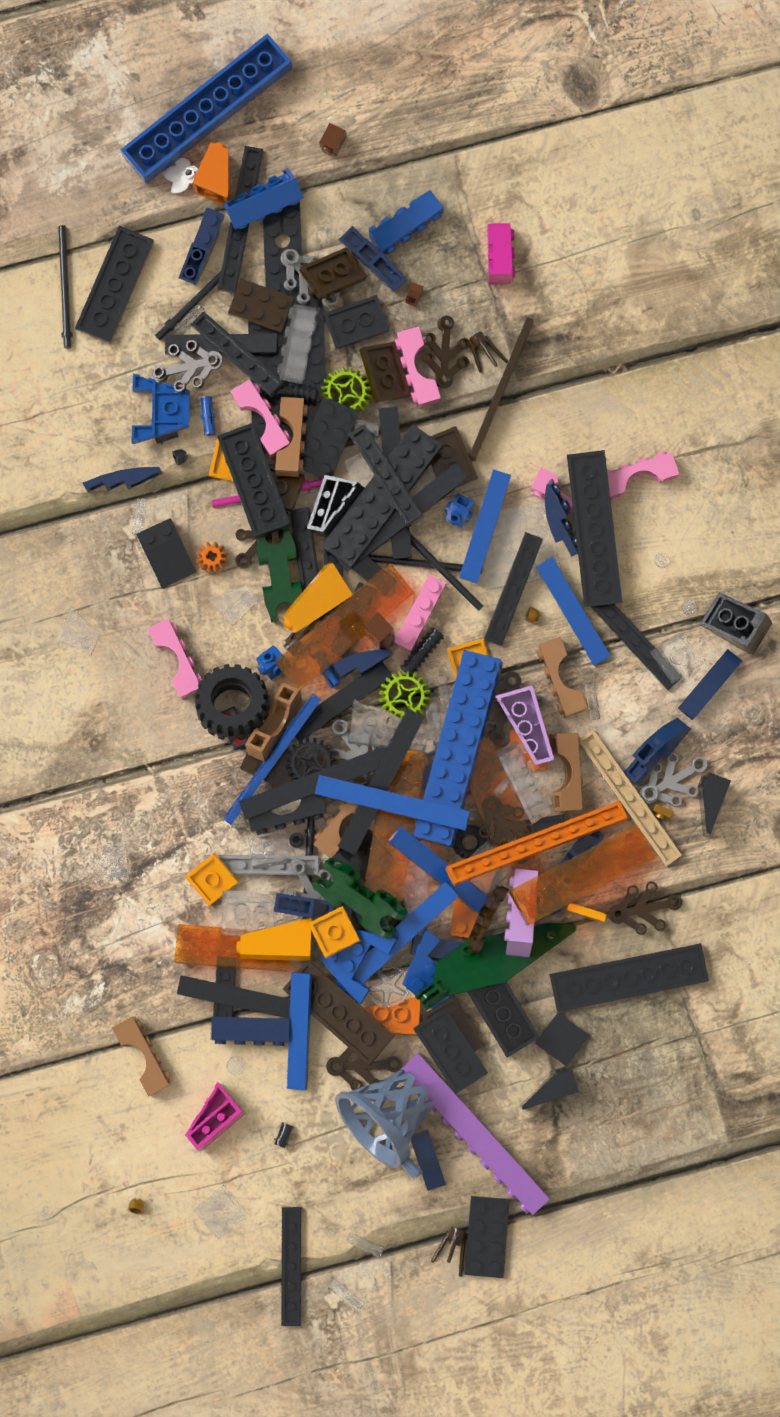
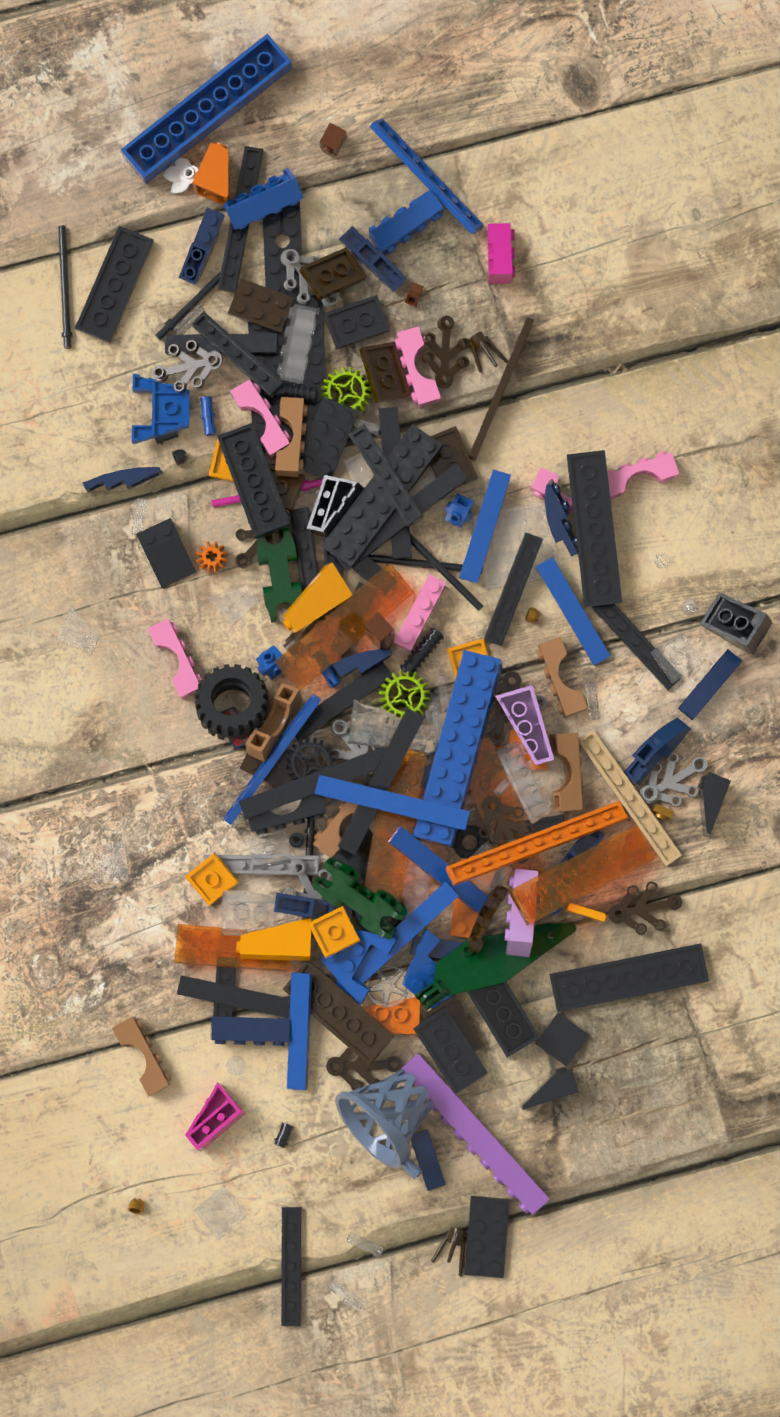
(427, 176): none -> blue tile

